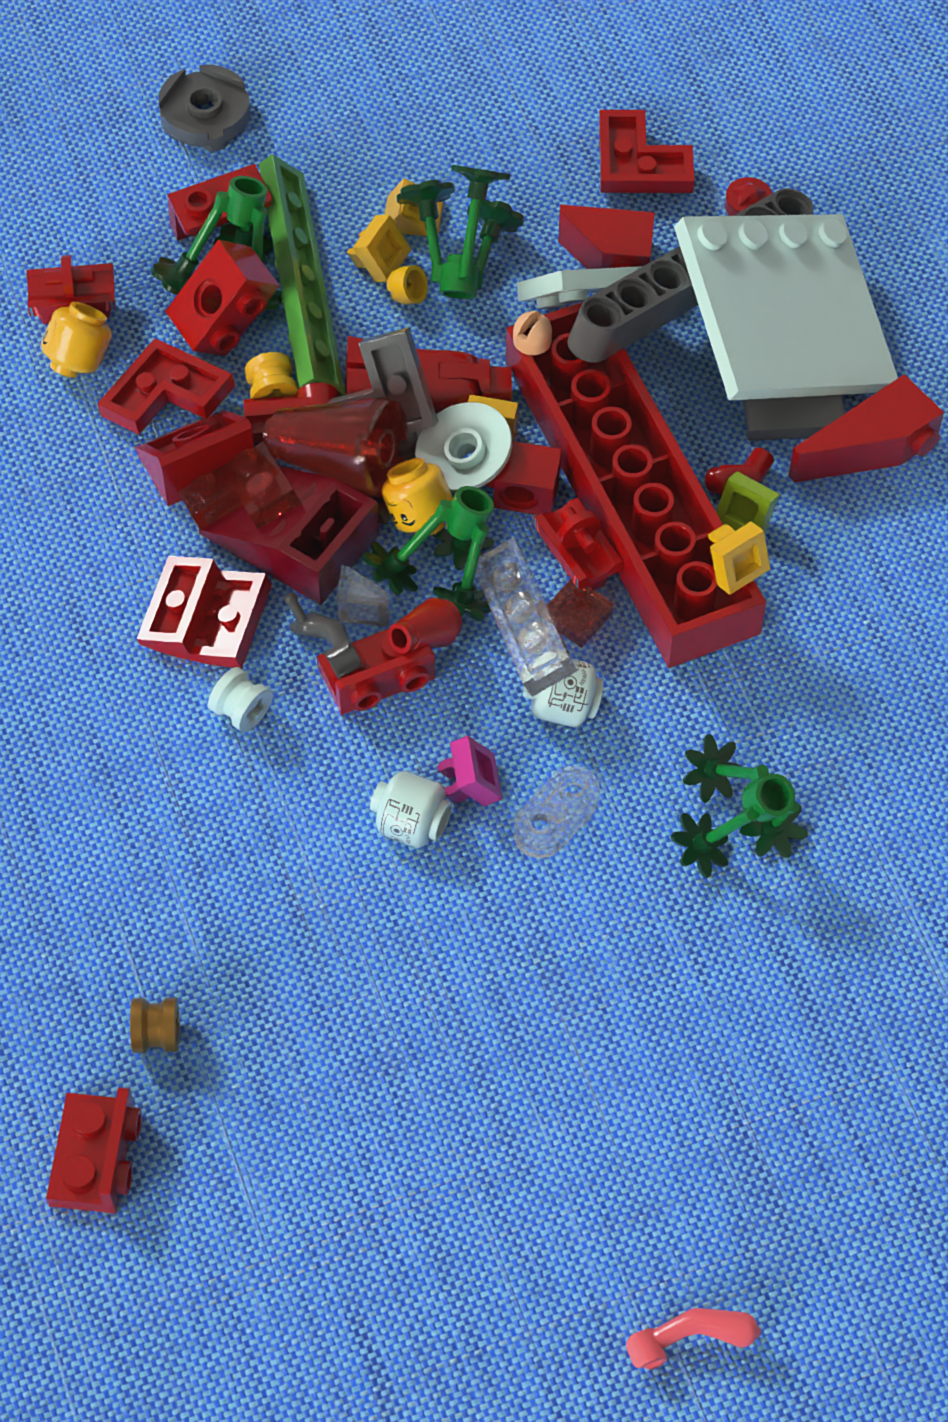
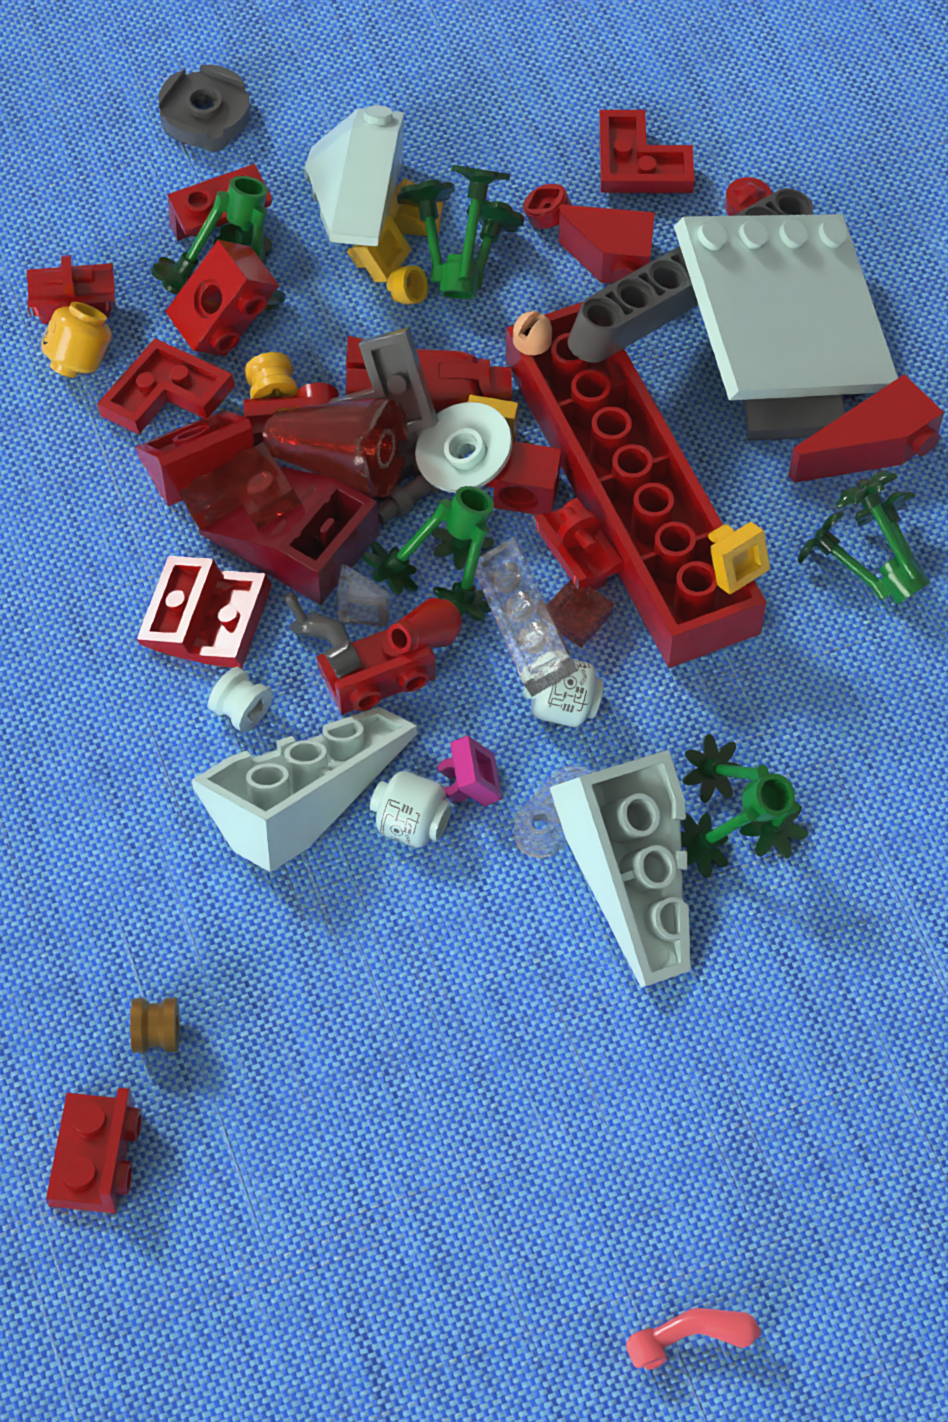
(290, 796): none -> light aqua wedge
(301, 276): bright green plate -> none
(356, 174): none -> light aqua wedge
(414, 494): yellow head -> none
(543, 205): none -> red tile
(568, 285): light aqua plate -> none
(629, 849): none -> light aqua wedge
(746, 502): lime plate -> none
(755, 467): red arm -> none
(901, 574): none -> plant

